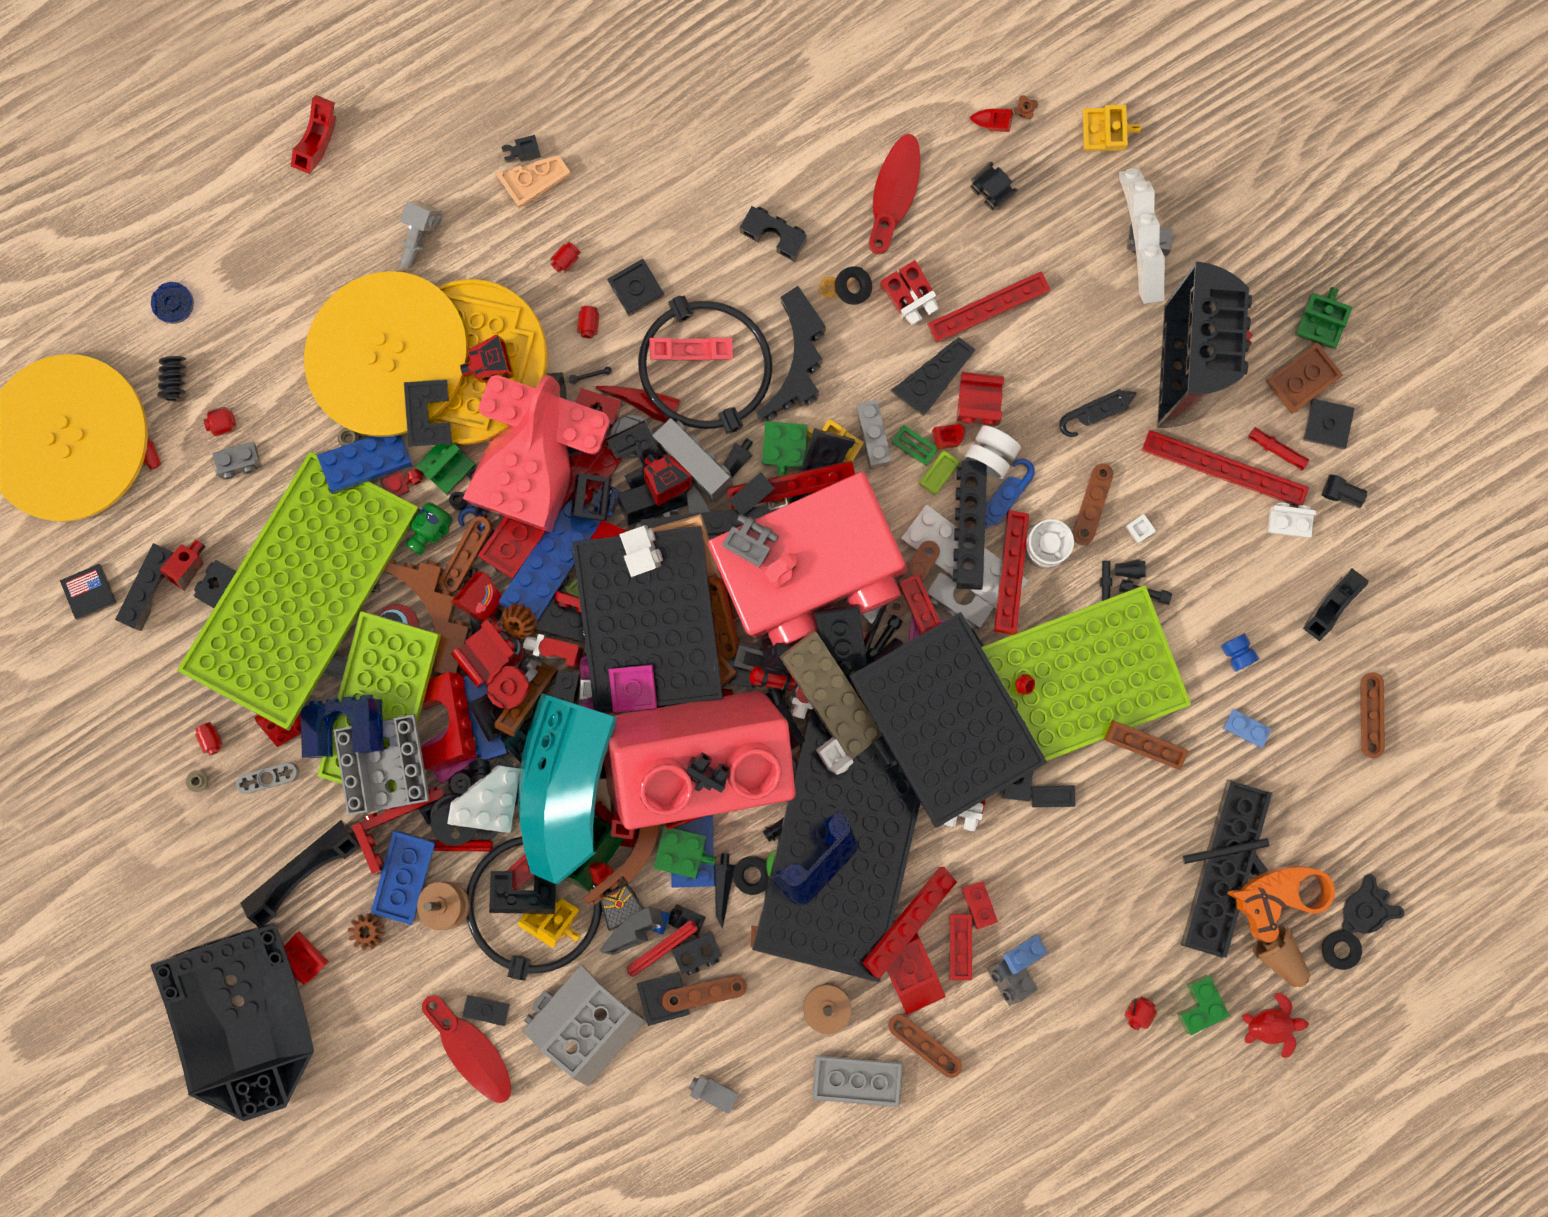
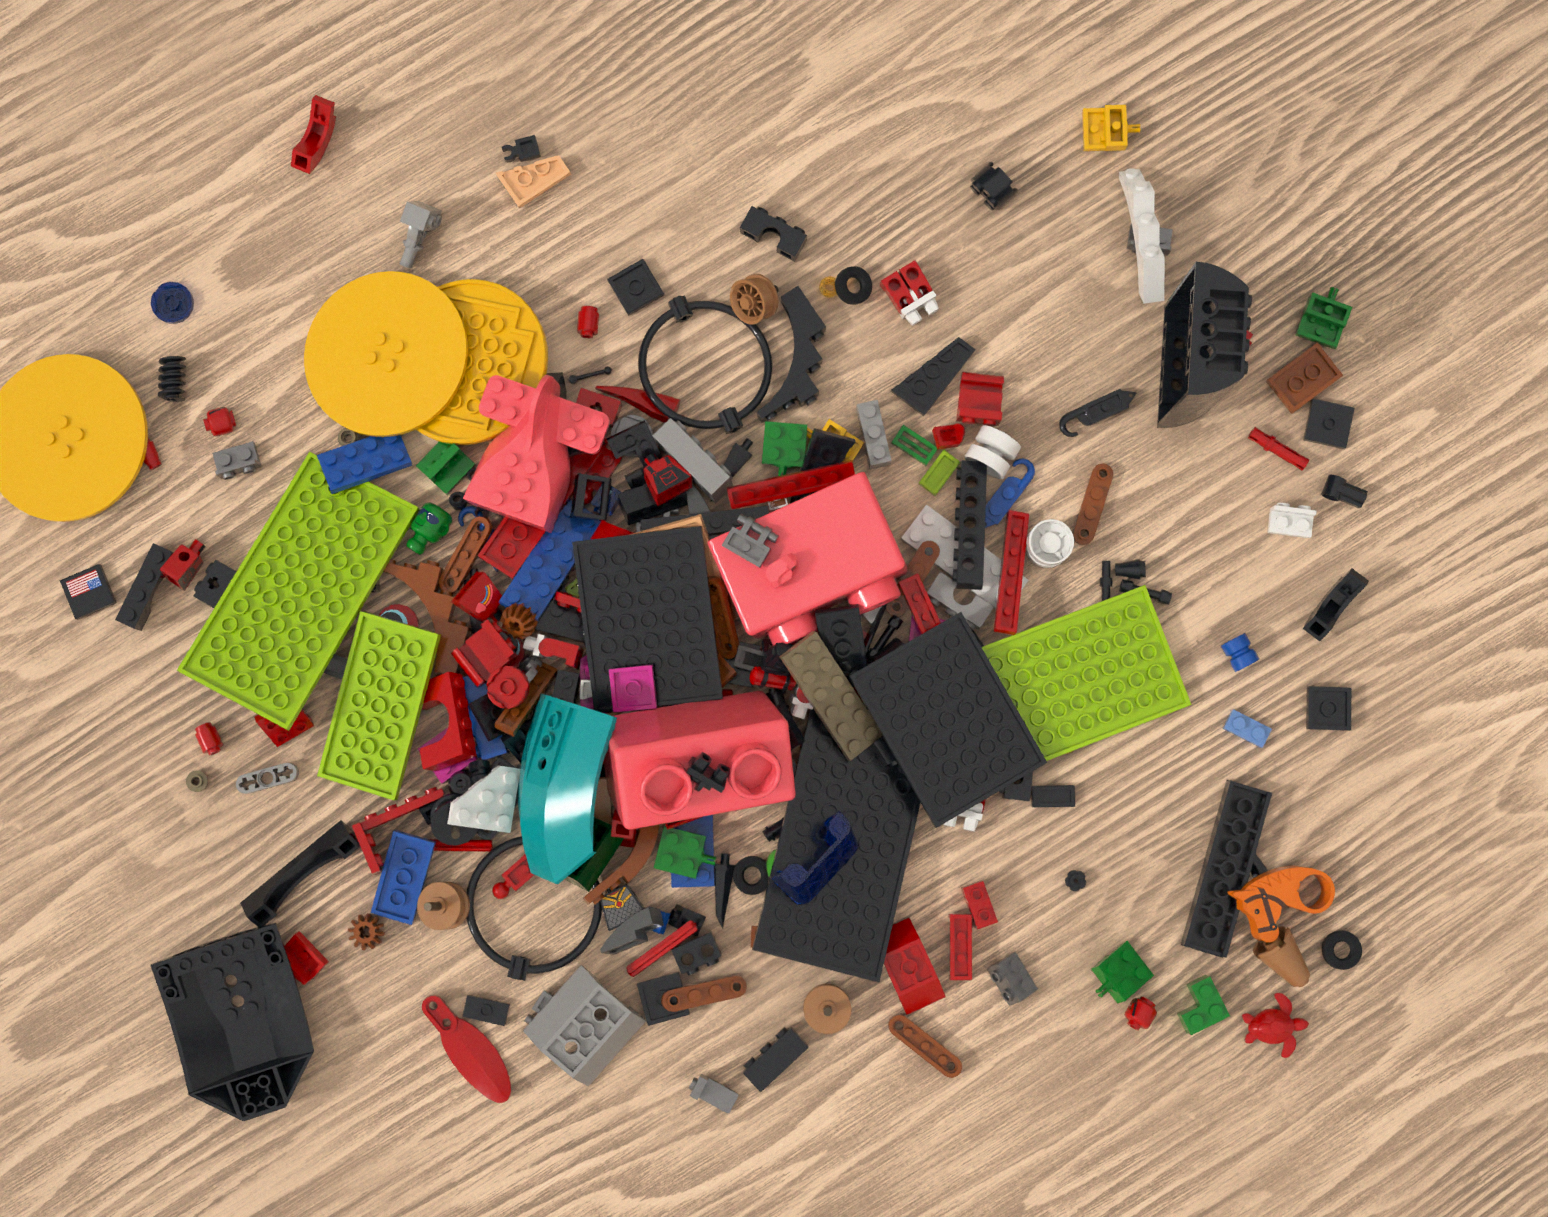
(319, 718): clear blue arch -> none
(368, 774): light grey slope -> none
(398, 485): red plate -> none
(417, 397): black plate -> none
(488, 360): torso -> none
(506, 900): black plate -> none
(552, 927): yellow plate -> none
(565, 257): red brick -> none
(599, 872): red tile -> none
(603, 813): red piece -> none
(640, 550): white brick -> none
(691, 349): coral slope -> none
(751, 494): black tile -> none
(754, 298): none -> medium nougat wheel
(774, 1058): none -> black brick
(834, 756): white bracket -> none
(857, 1080): light grey plate -> none
(894, 190): red plant -> none
(909, 922): red plate -> none
(988, 307): red plate -> none
(994, 119): red plate -> none
(1025, 684): red plate -> none
(1025, 954): medium blue plate -> none
(1026, 113): dark orange plate -> none
(1069, 880): none -> black plate
(1121, 973): none -> green plate
(1140, 528): white plate -> none
(1146, 744): dark orange plate -> none
(1223, 851): black bar -> none
(1225, 468): red tile -> none
(1328, 708): none -> black plate
(1367, 908): black tile -> none
(1372, 715): dark orange plate -> none

